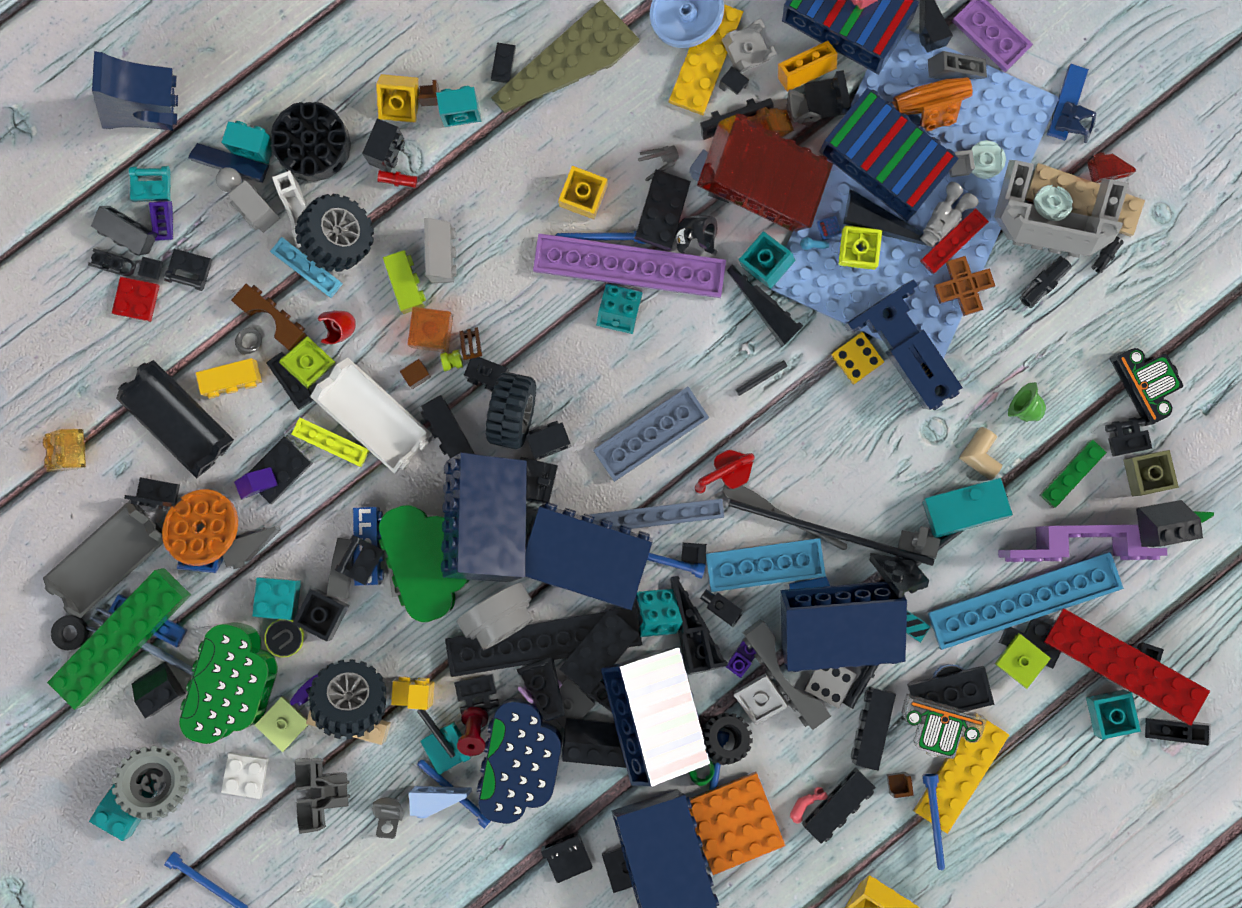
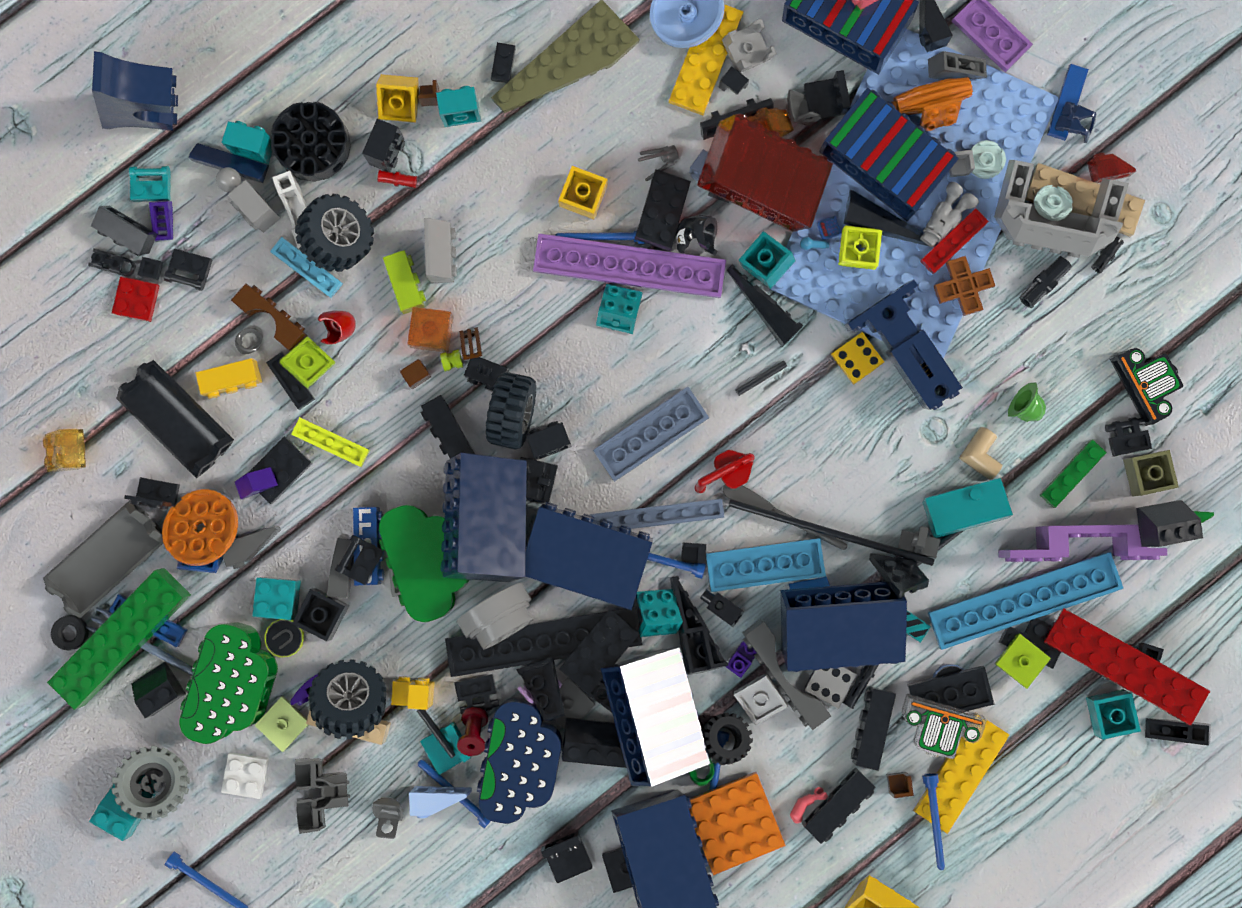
(371, 415): white cylinder -> none
(807, 66): light orange brick -> none

